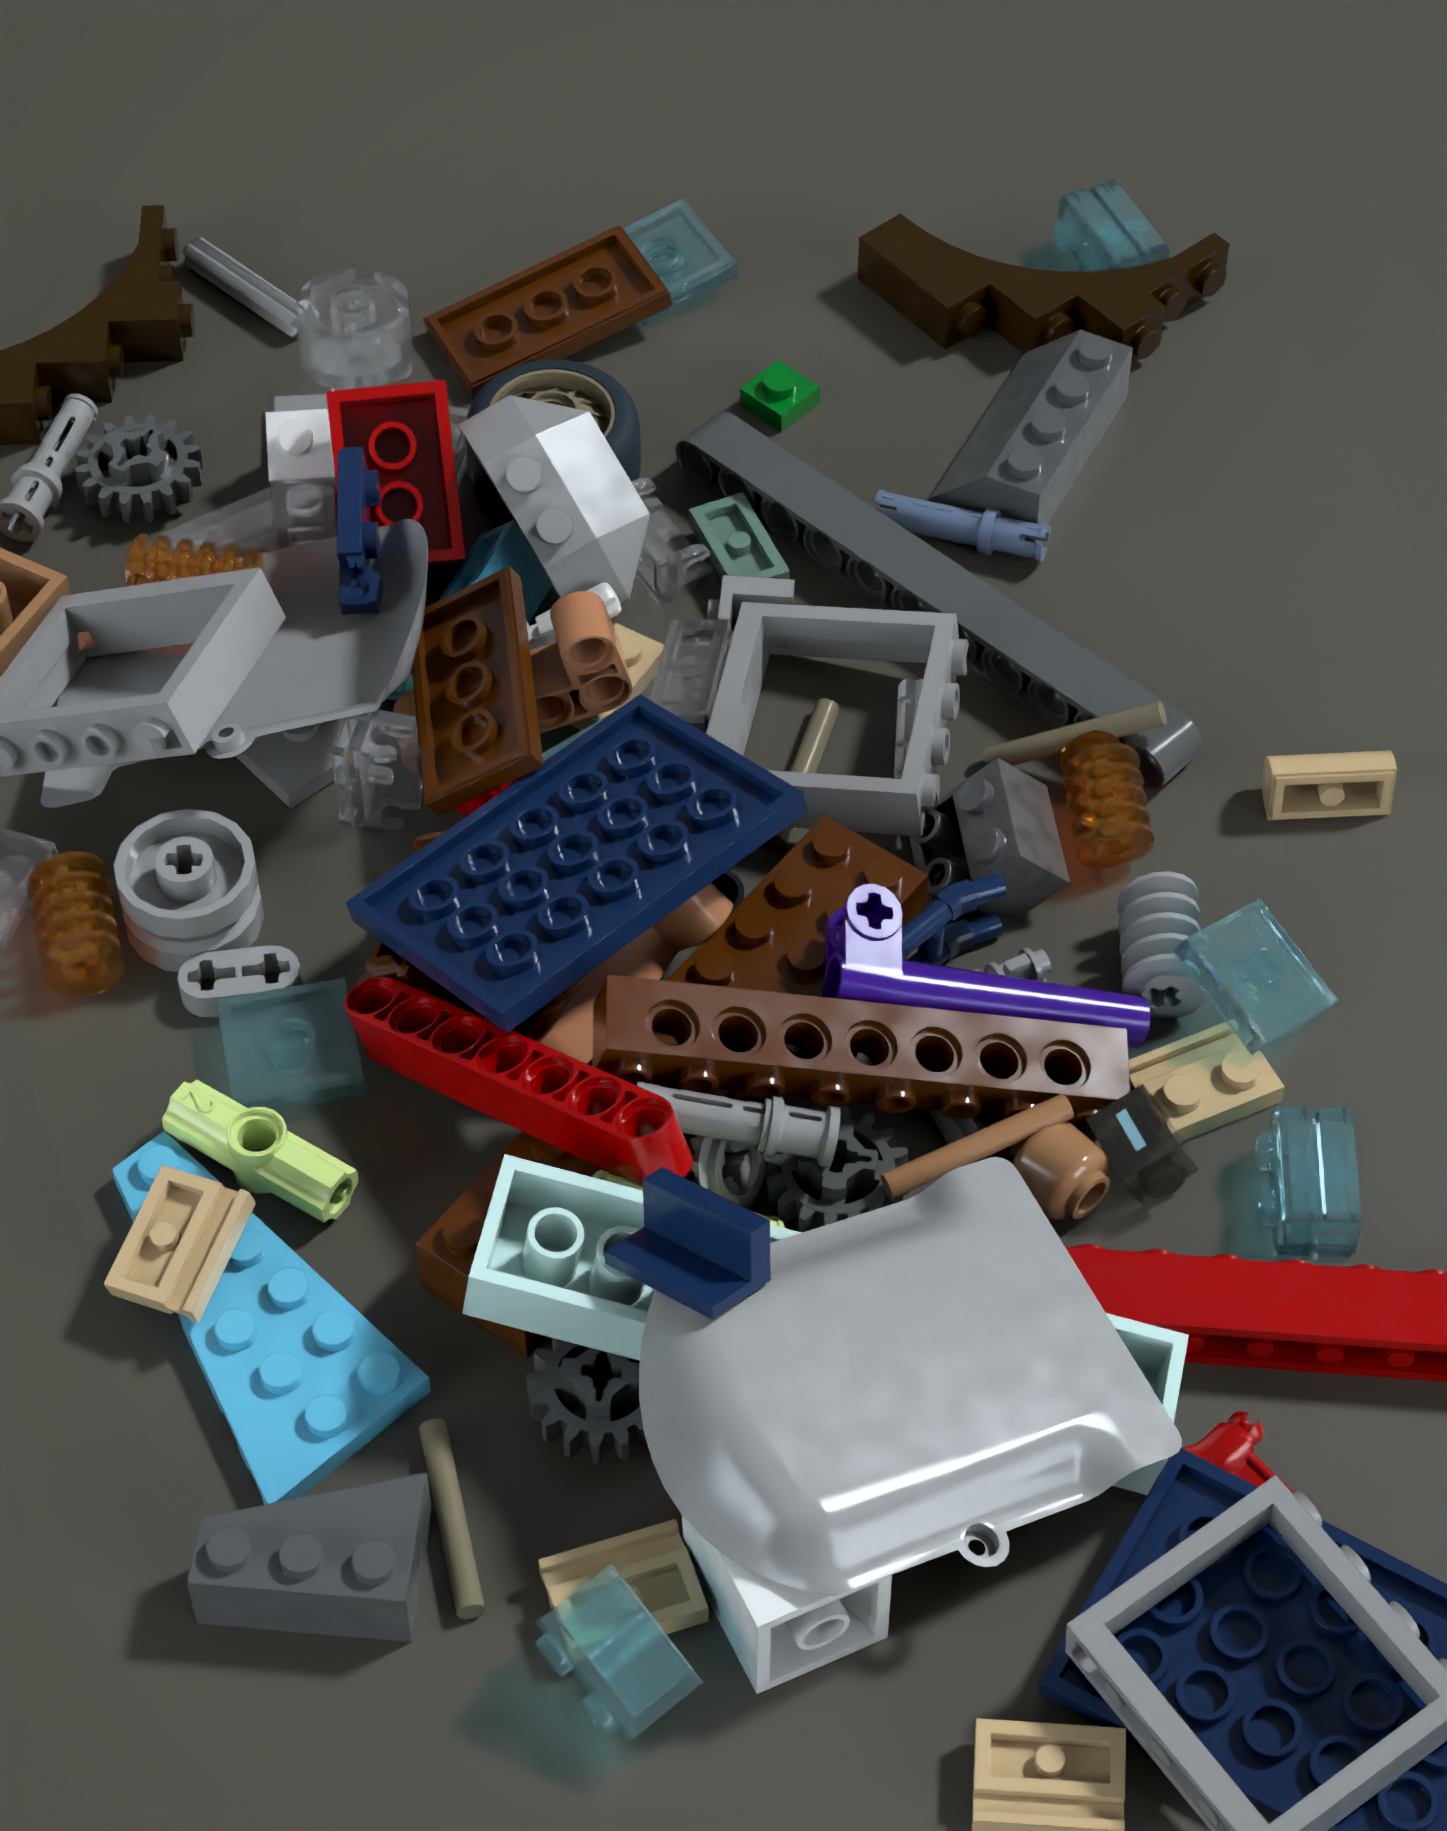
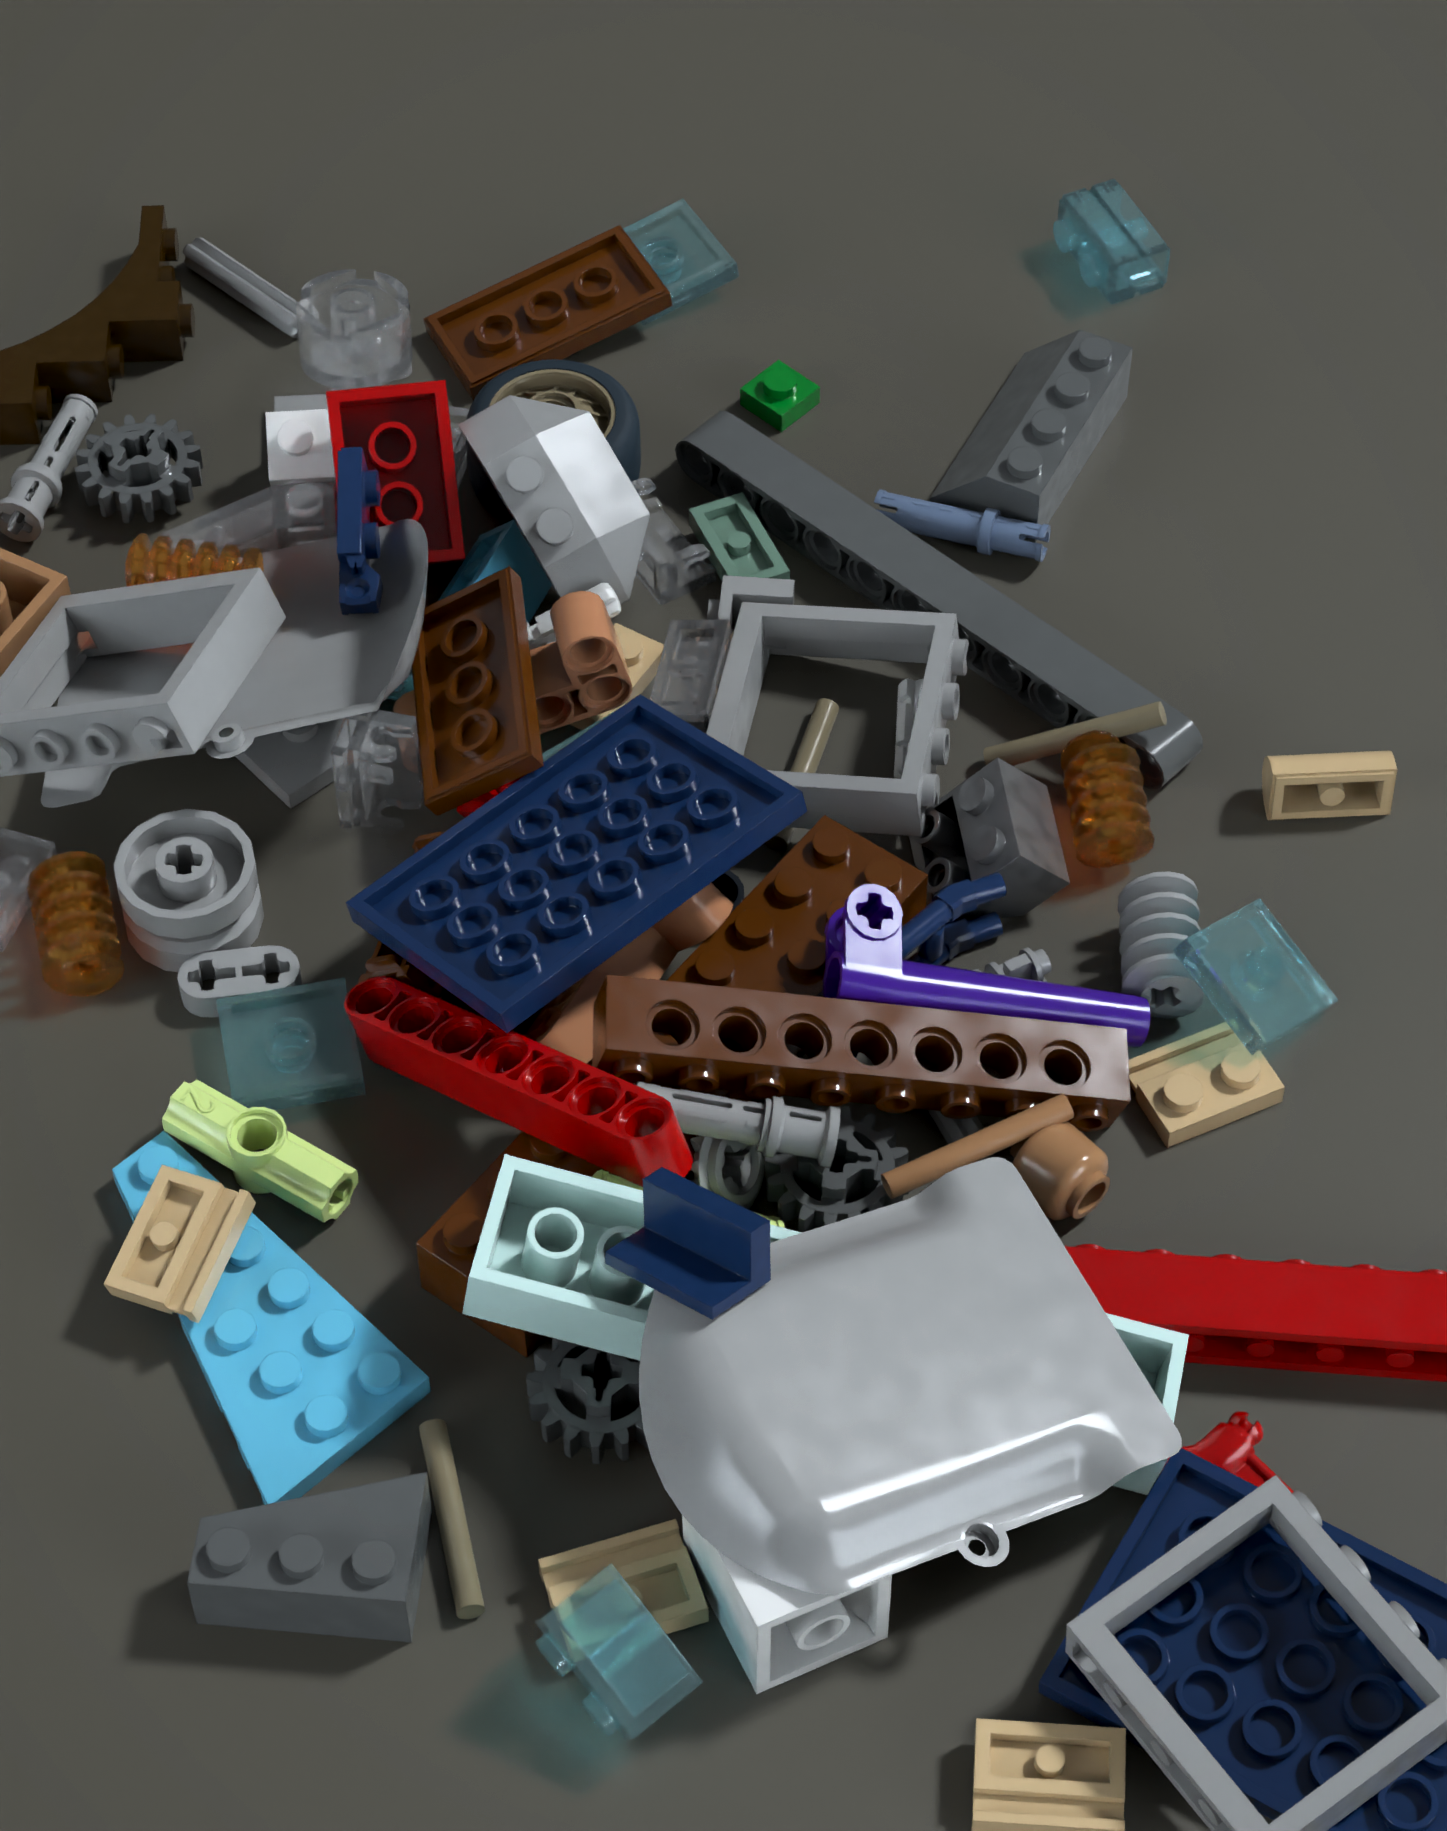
(958, 293): dark brown arch -> none
(1143, 1145): clear smoke brick -> none
(1311, 1181): clear light blue brick -> none

